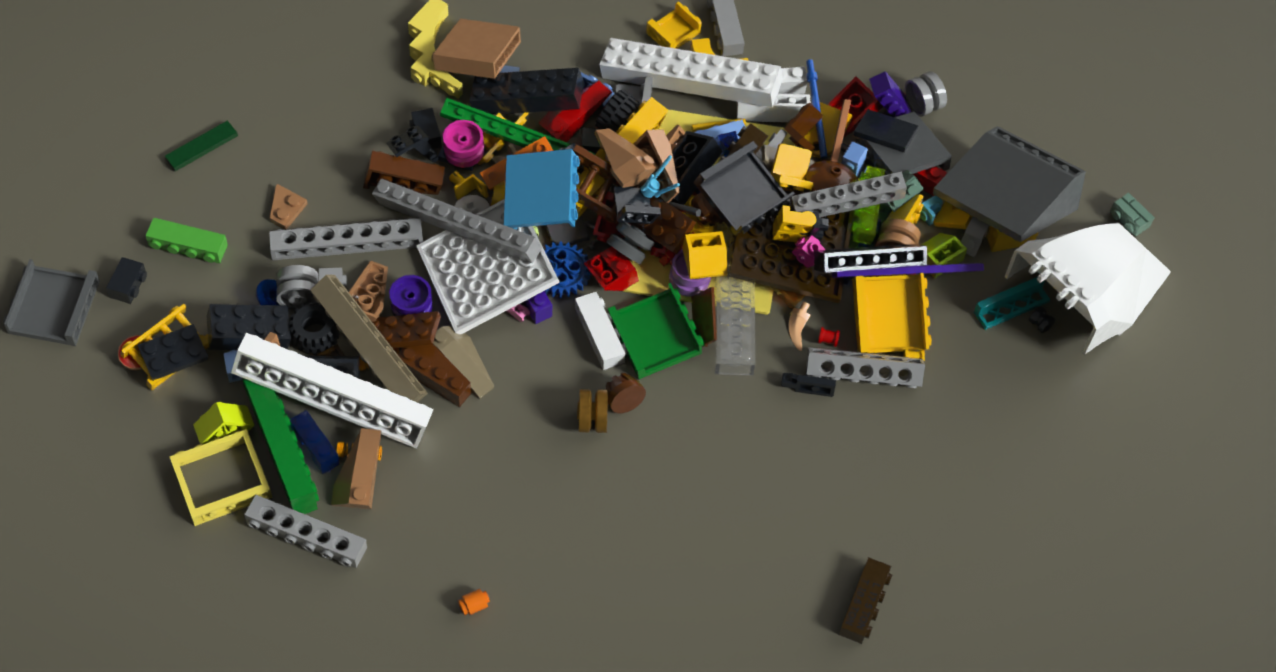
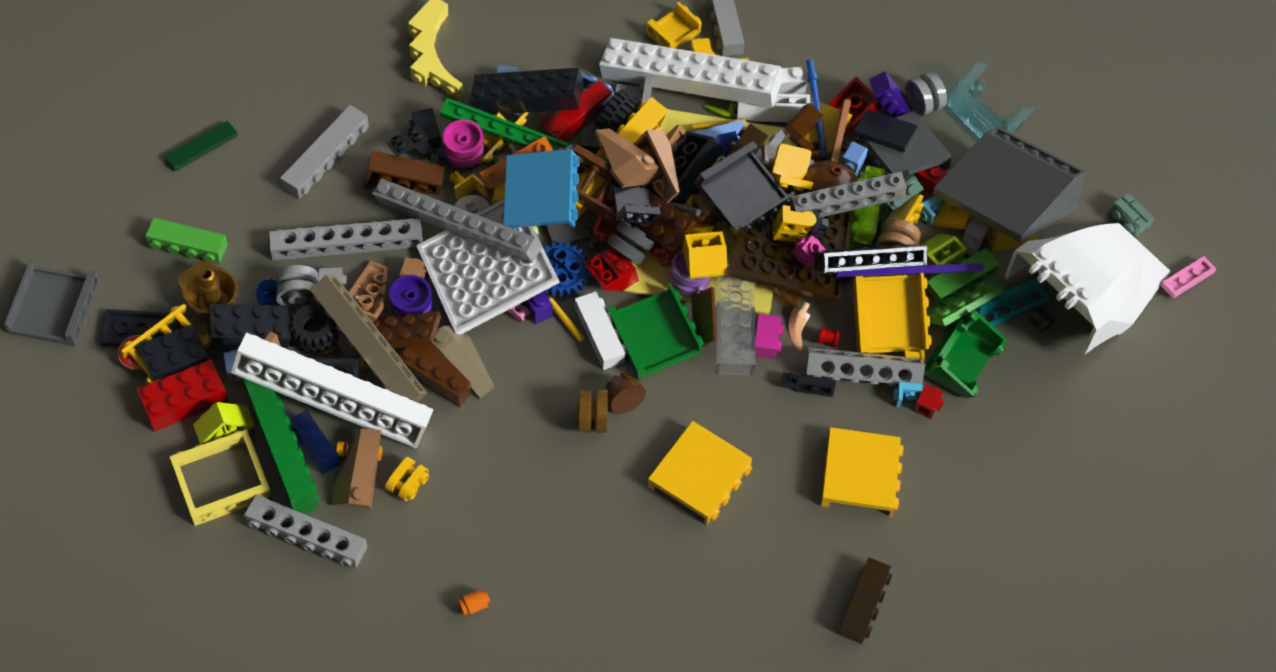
(122, 324): none -> black tile
(126, 280): black brick -> none
(182, 395): none -> red brick
(207, 285): none -> pearl gold piece
(286, 207): medium nougat wing -> none
(324, 152): none -> light grey brick
(408, 489): none -> yellow brick
(413, 267): none -> medium nougat brick
(476, 48): medium nougat brick -> none
(567, 322): none -> yellow bar
(651, 186): medium azure plant -> none
(701, 471): none -> yellow panel
(722, 111): none -> lime bar
(767, 336): none -> dark pink brick
(862, 470): none -> yellow panel
(907, 390): none -> medium azure bracket
(929, 401): none -> red brick
(949, 284): none -> bright green brick
(964, 302): none -> bright green plate
(964, 354): none -> green windscreen
(968, 107): none -> clear light blue windscreen
(1188, 277): none -> bright pink plate

